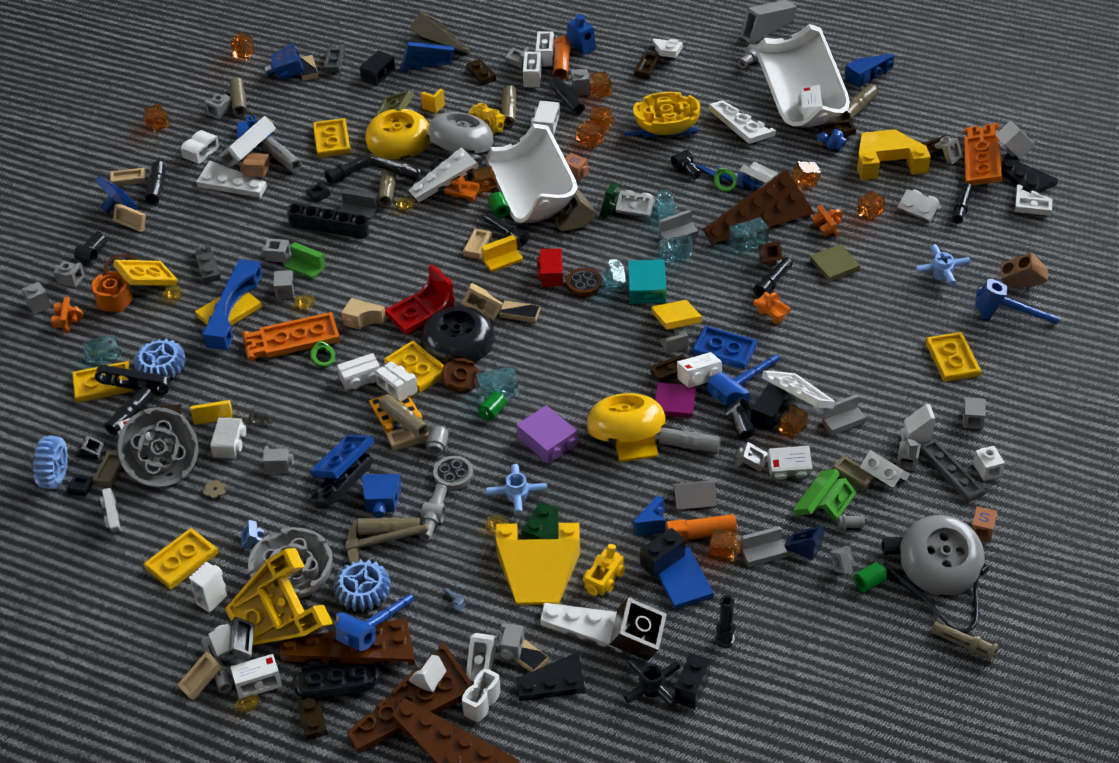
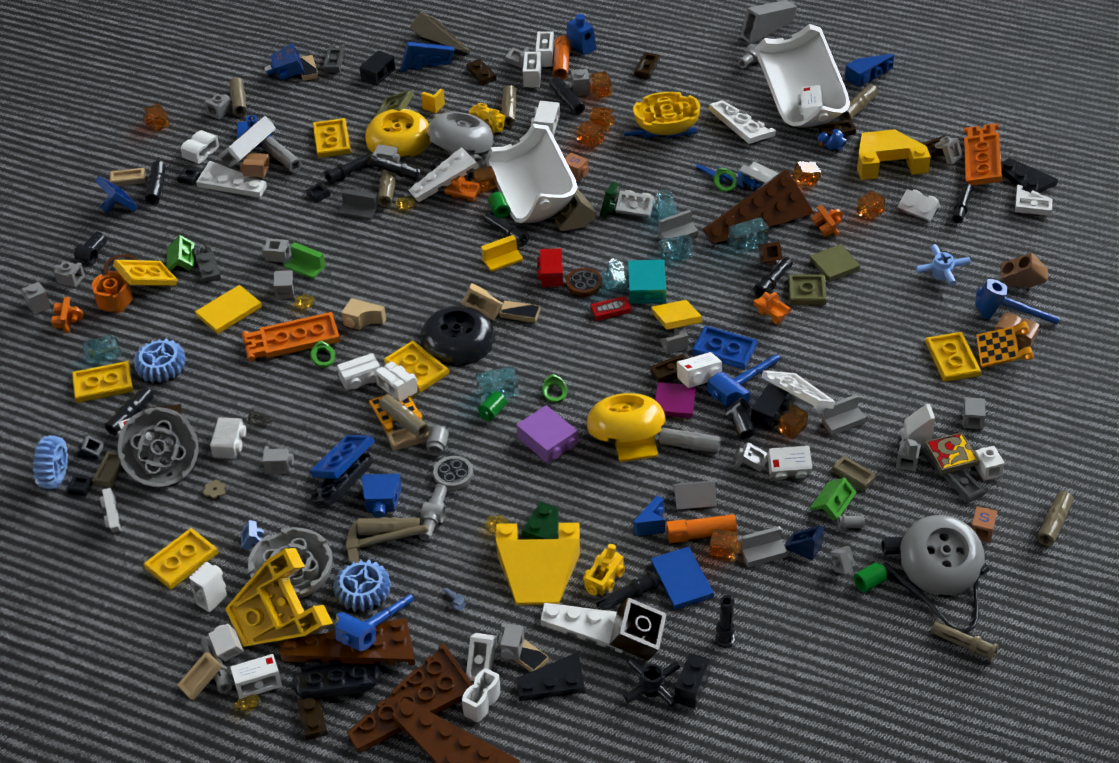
(129, 217): tan tile -> none
(133, 377): black beam -> none
(172, 293): clear yellow plant -> none
(181, 253): none -> bright green panel
(188, 176): none -> black tile
(211, 411): yellow panel -> none
(241, 638): black tile -> none
(242, 46): clear orange brick -> none
(243, 279): blue arch -> none
(328, 220): black beam -> none
(387, 152): none -> light grey brick
(416, 309): red bracket -> none
(429, 675): white tile -> none
(460, 375): reddish brown tile -> none
(477, 239): tan tile -> none
(516, 488): light blue bar -> none
(554, 380): none -> bright green piece
(610, 308): none -> red tile
(635, 588): none -> black pin
(662, 552): black brick -> none
(667, 48): white wing -> none
(684, 161): black pin -> none
(807, 289): none -> olive tile
(816, 492): bright green tile -> none
(883, 469): white bracket -> none
(951, 453): none -> tile
(1002, 347): none -> light orange flag
(1009, 320): none -> medium nougat brick
(1014, 140): white brick -> none
(1055, 518): none -> dark tan axle

